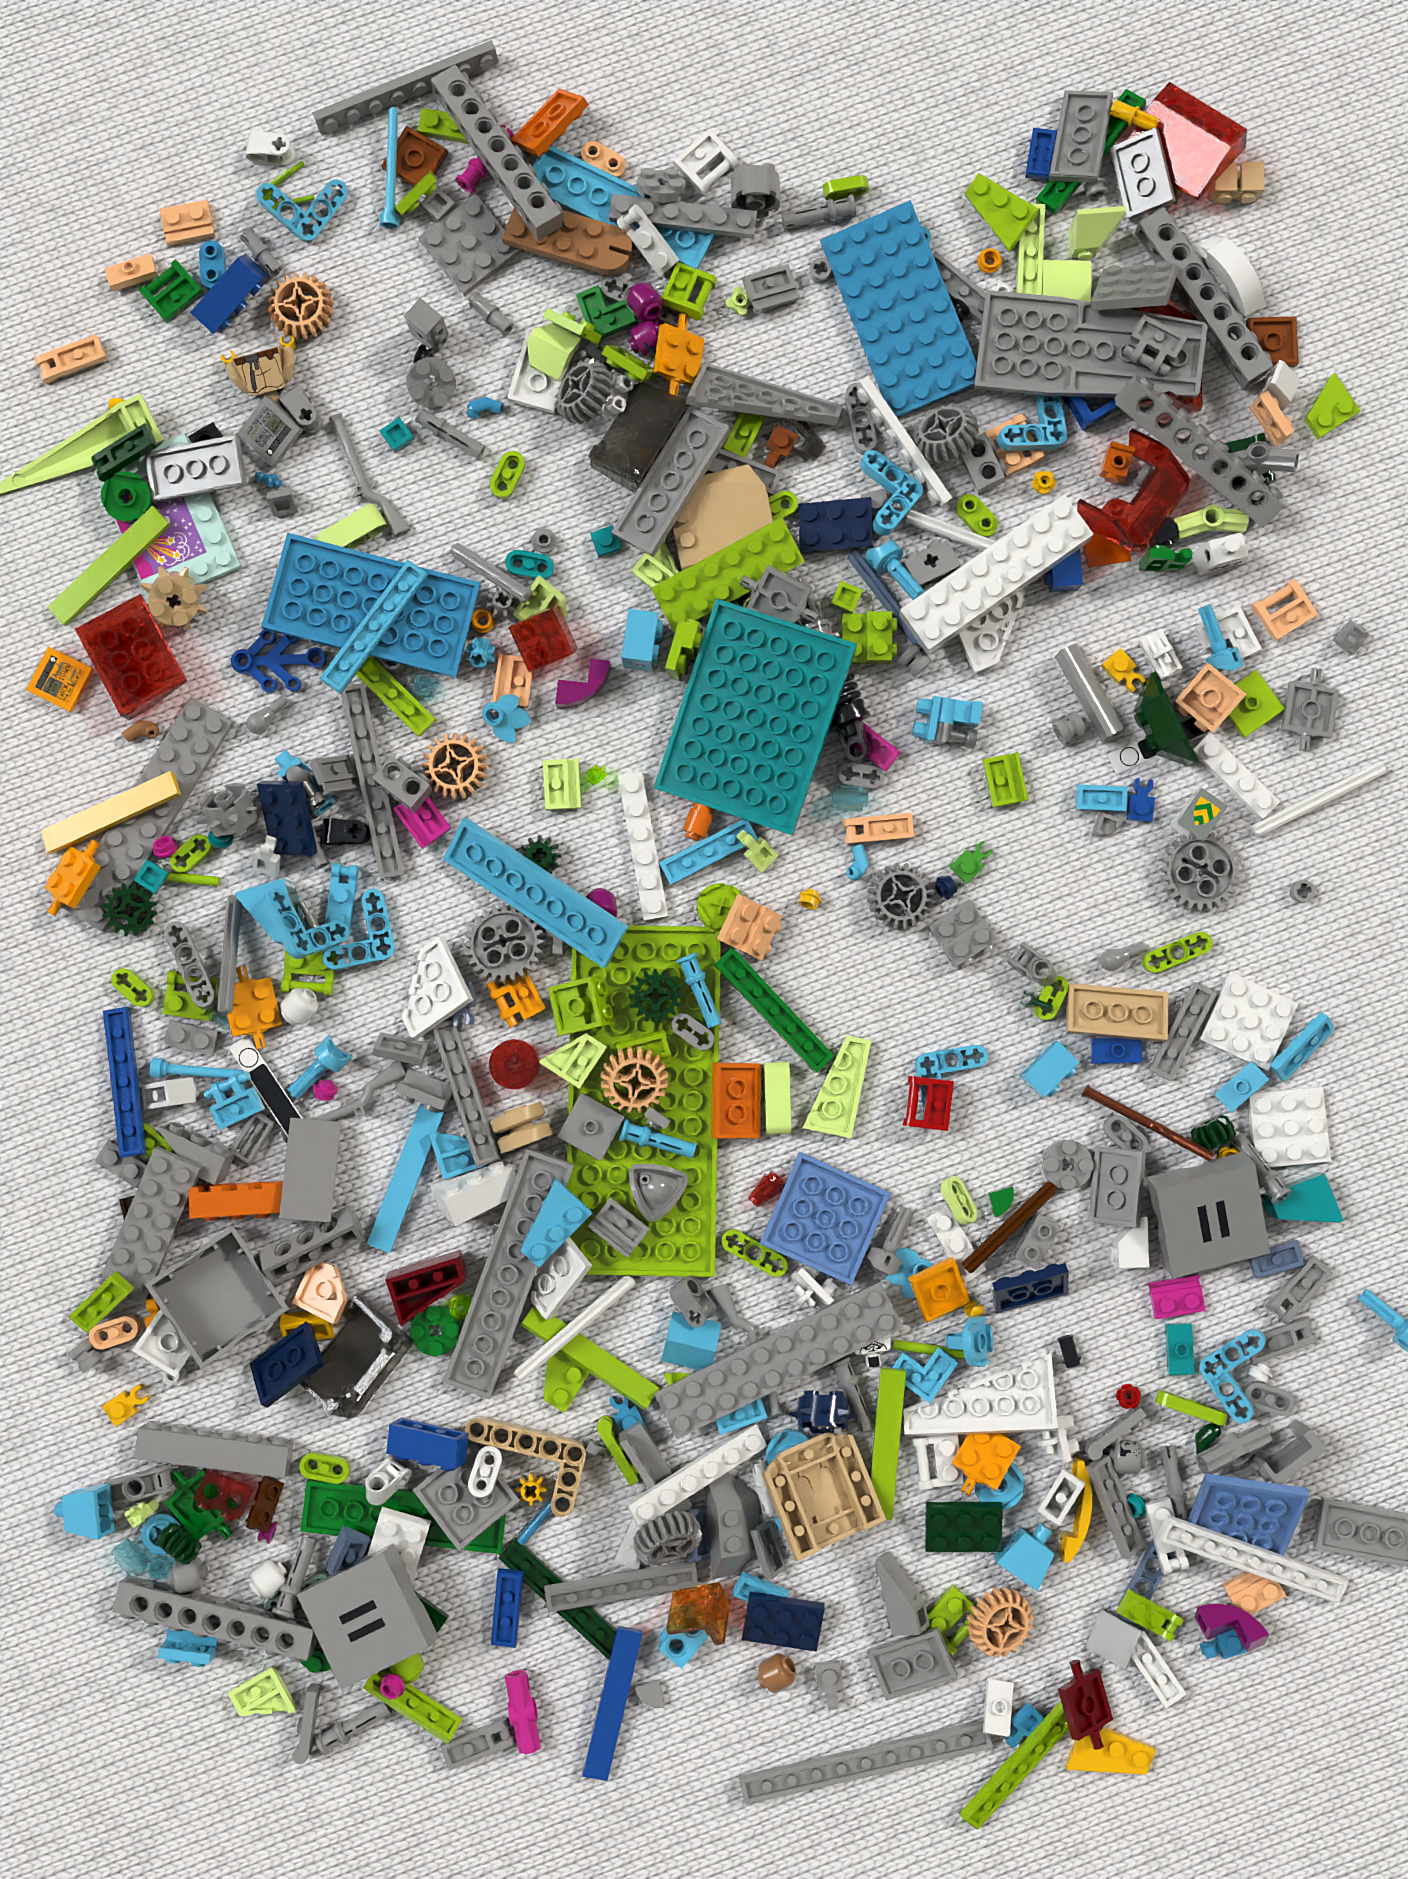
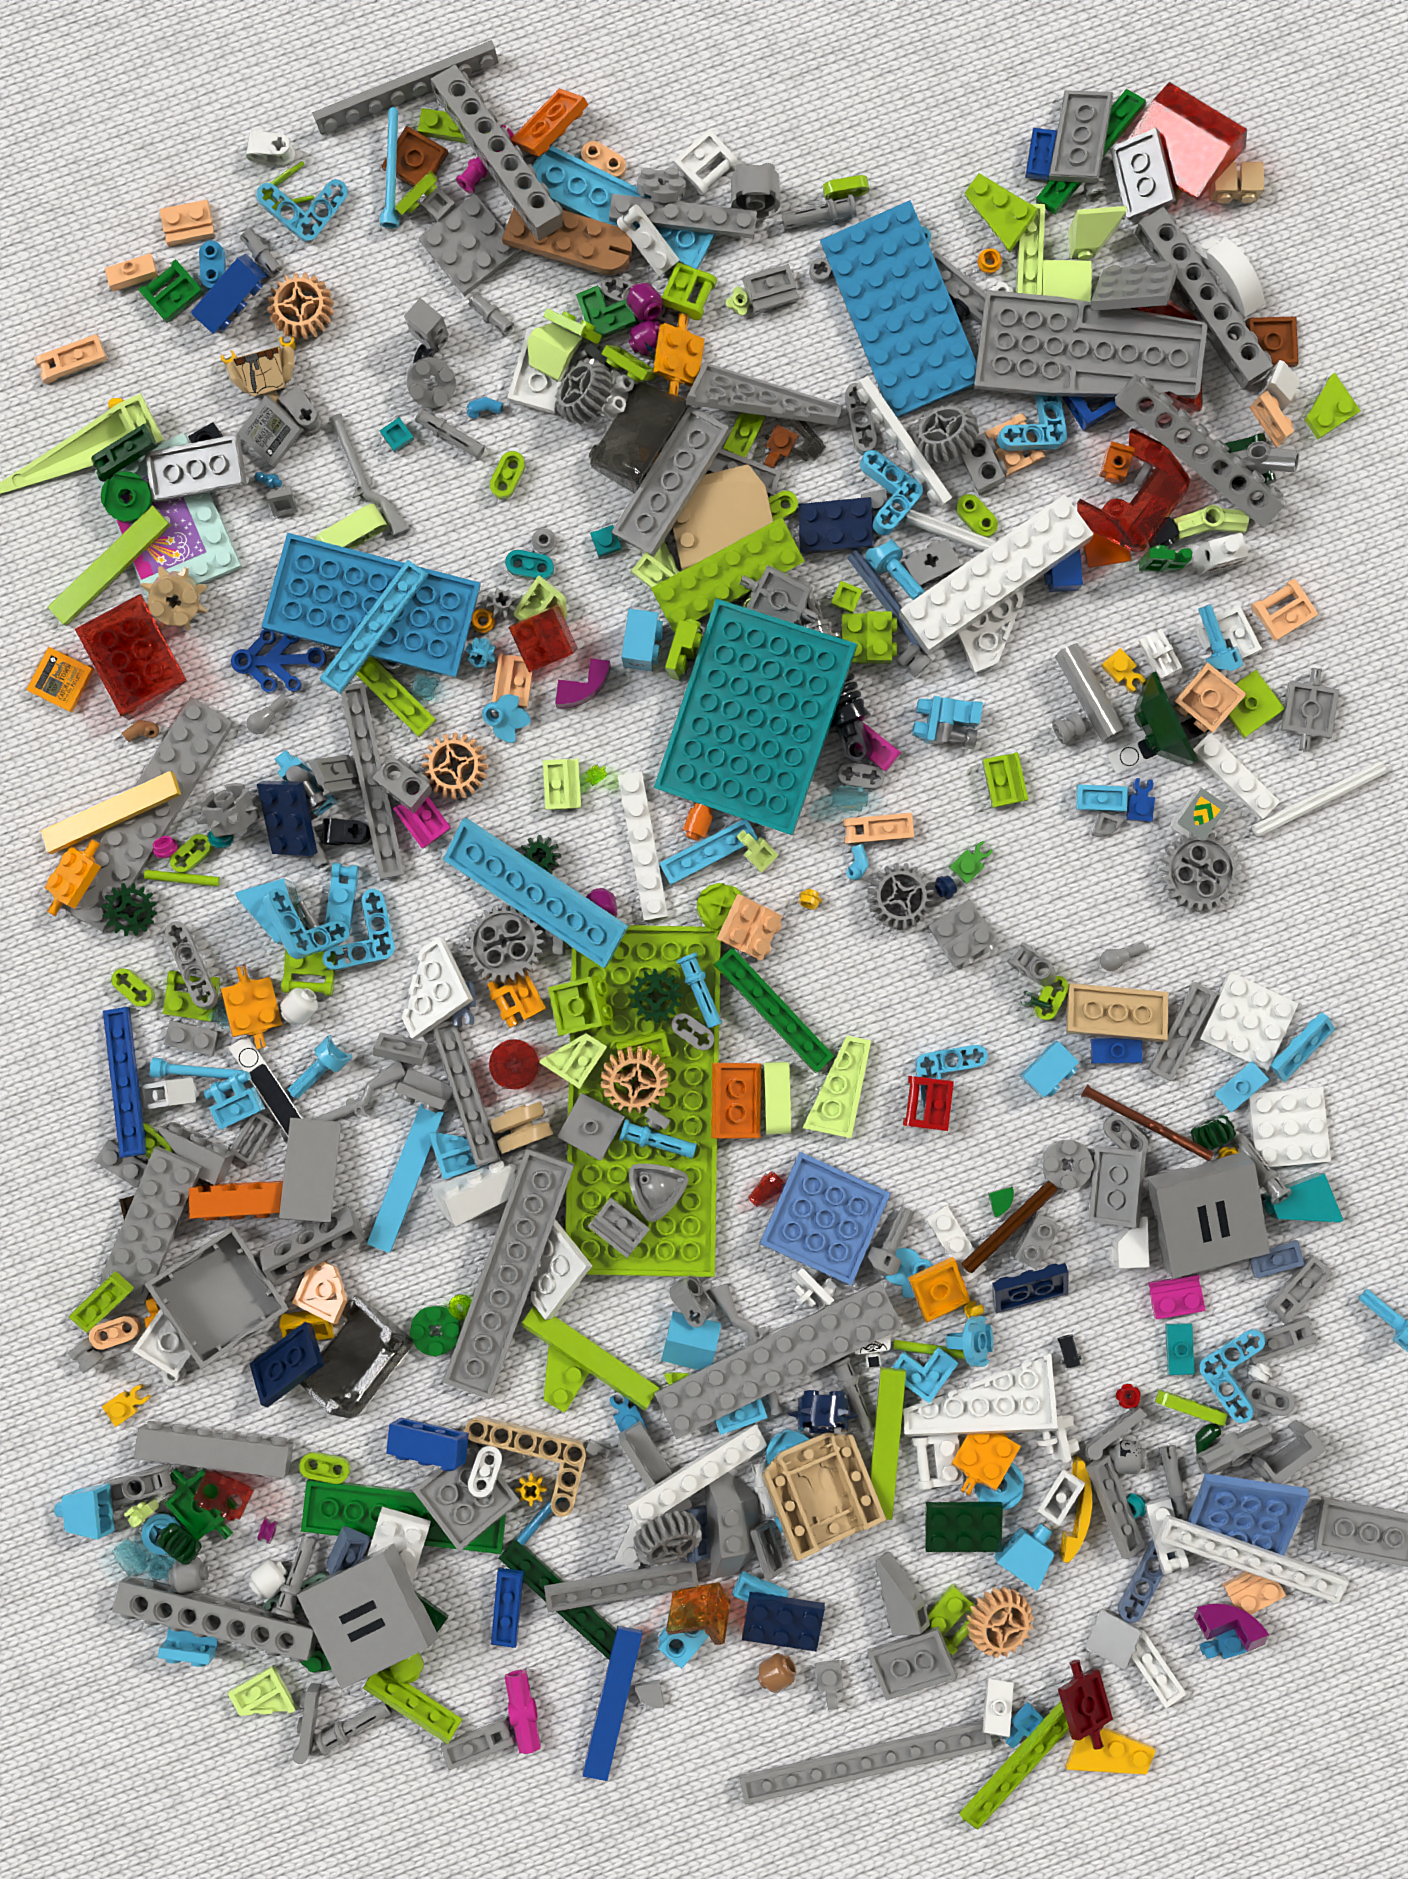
(151, 876): teal plate -> none
(229, 955): light grey axle -> none
(265, 859): white plate -> none
(265, 1504): reddish brown hinge -> none
(325, 1090): dark pink plate -> none
(389, 1477): white piece -> none
(392, 1686): dark pink plate -> none
(424, 1282): dark red wedge -> none
(490, 572): light grey axle -> none
(556, 1221): medium azure wing -> none
(574, 1327): white axle -> none
(613, 1444): lime plate -> none
(773, 1256): lime beam -> none
(959, 1200): yellowish green plate -> none
(1042, 488): yellow plate -> none
(1133, 115): yellow axle -> none
(1149, 1614): lime plate -> none
(1158, 338): light grey plate -> none
(1186, 956): lime beam -> none
(1297, 885): light grey bush -> none
(1351, 637): light grey tile -> none

